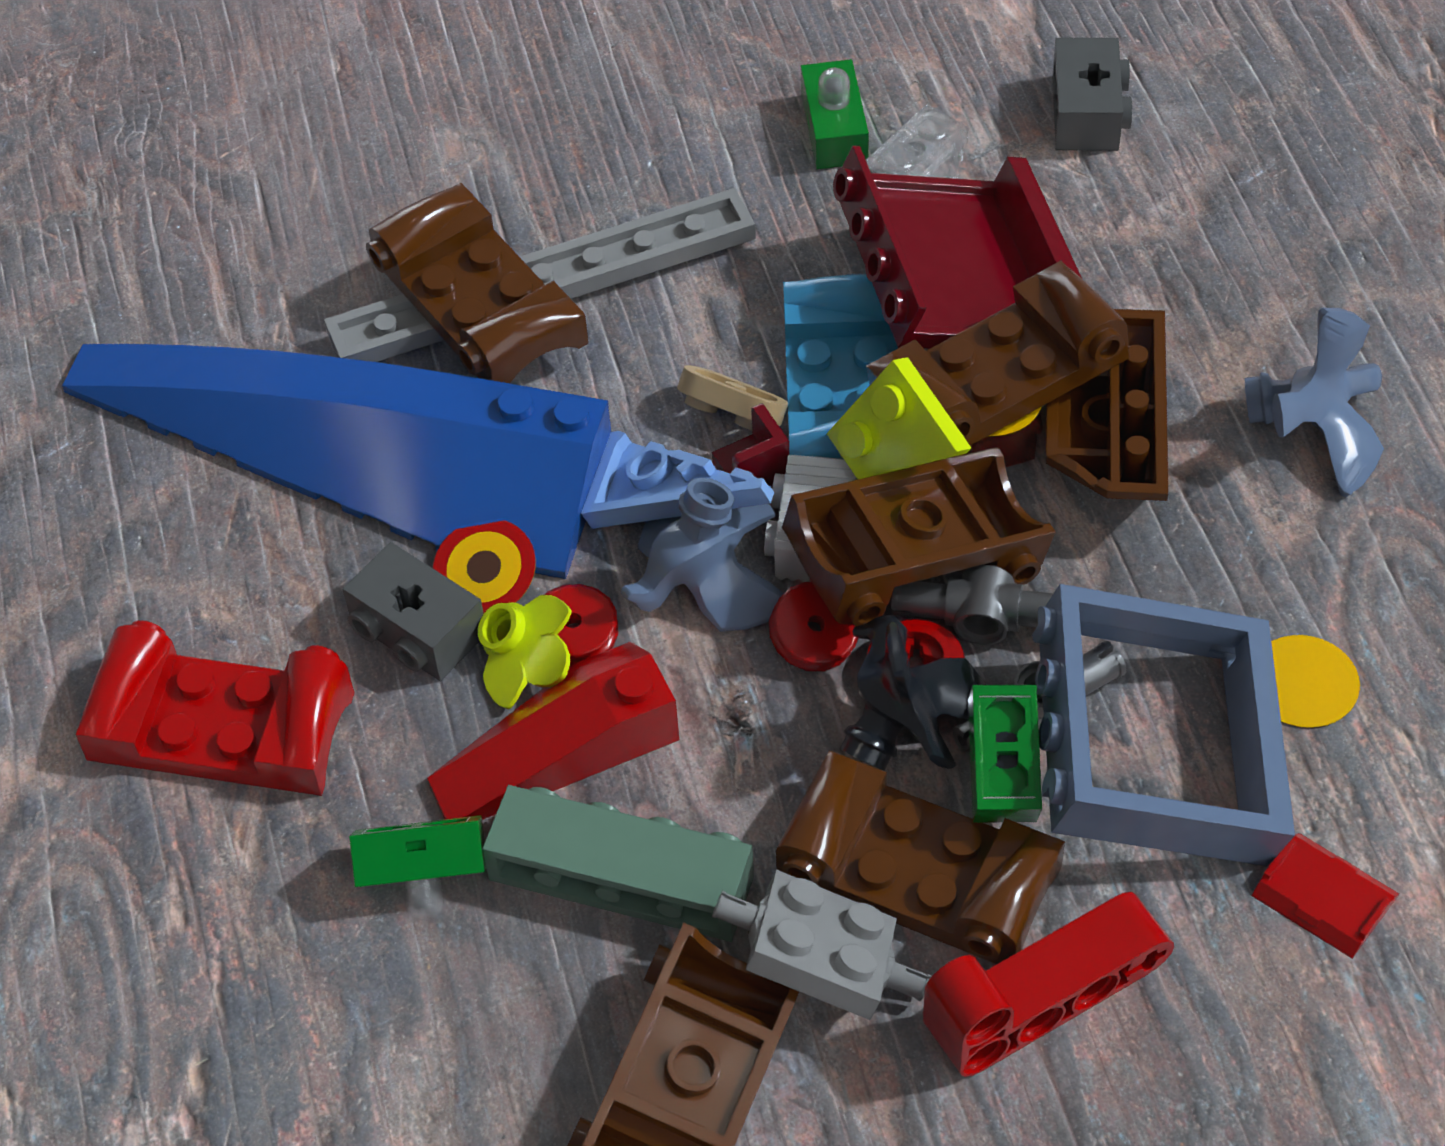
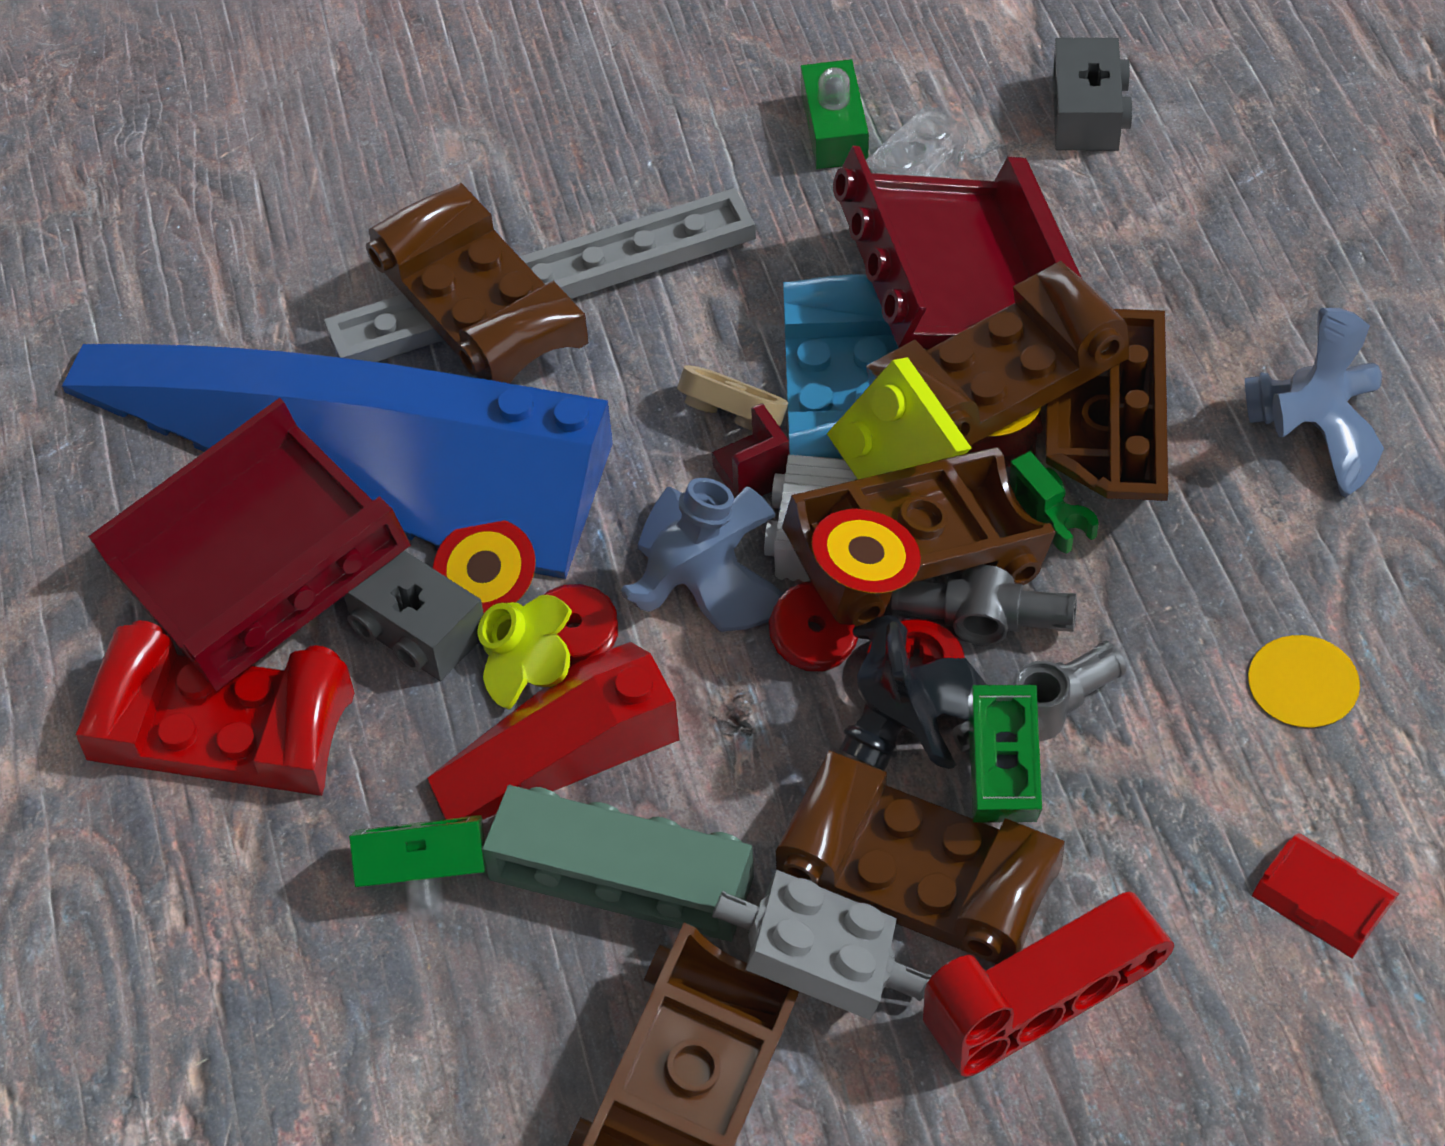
(248, 544): none -> dark red panel
(647, 481): light blue wing -> none
(866, 550): none -> sticker
(1042, 498): none -> green plate
(1244, 644): sand blue window -> none

